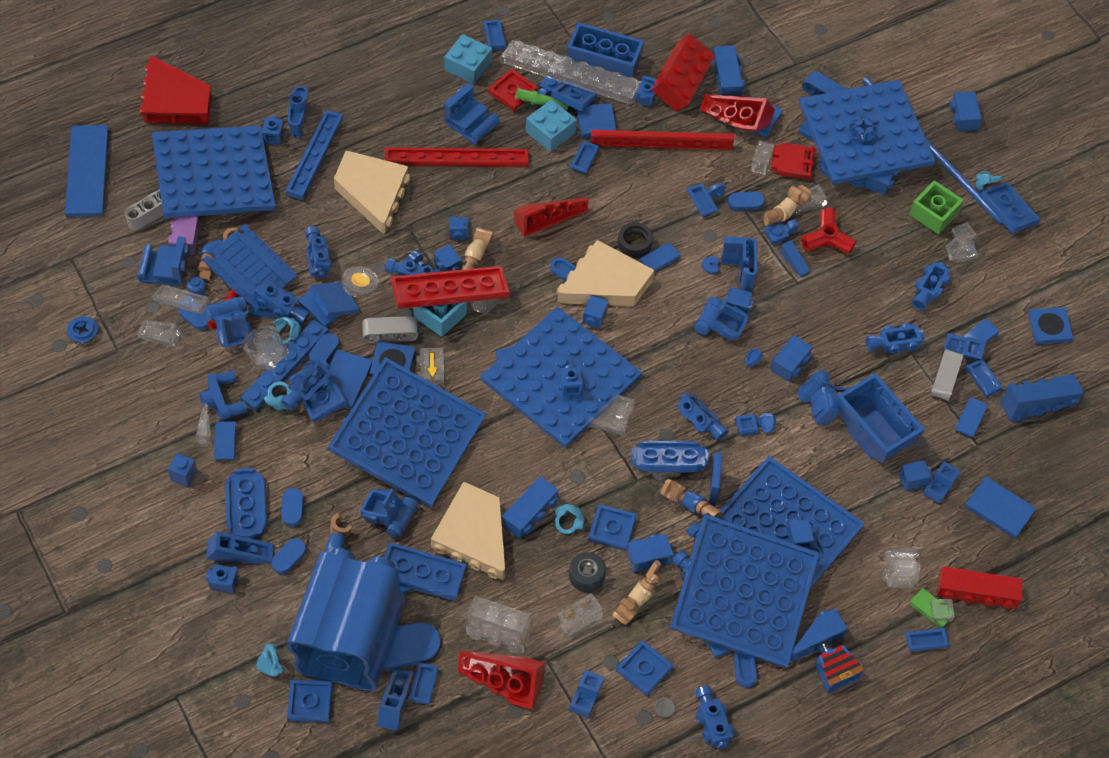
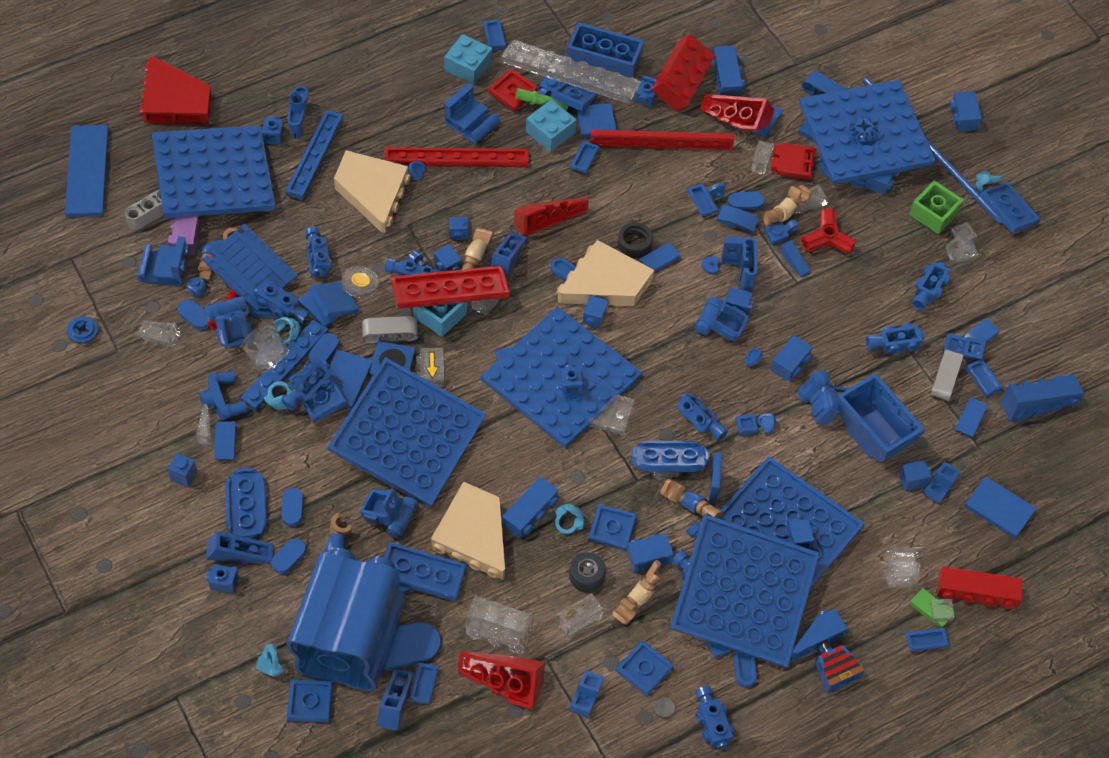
(181, 299): clear tile -> none
(416, 169): none -> blue piece
(508, 252): none -> blue slope
(736, 217): none -> blue slope
(1050, 325): blue tile -> none

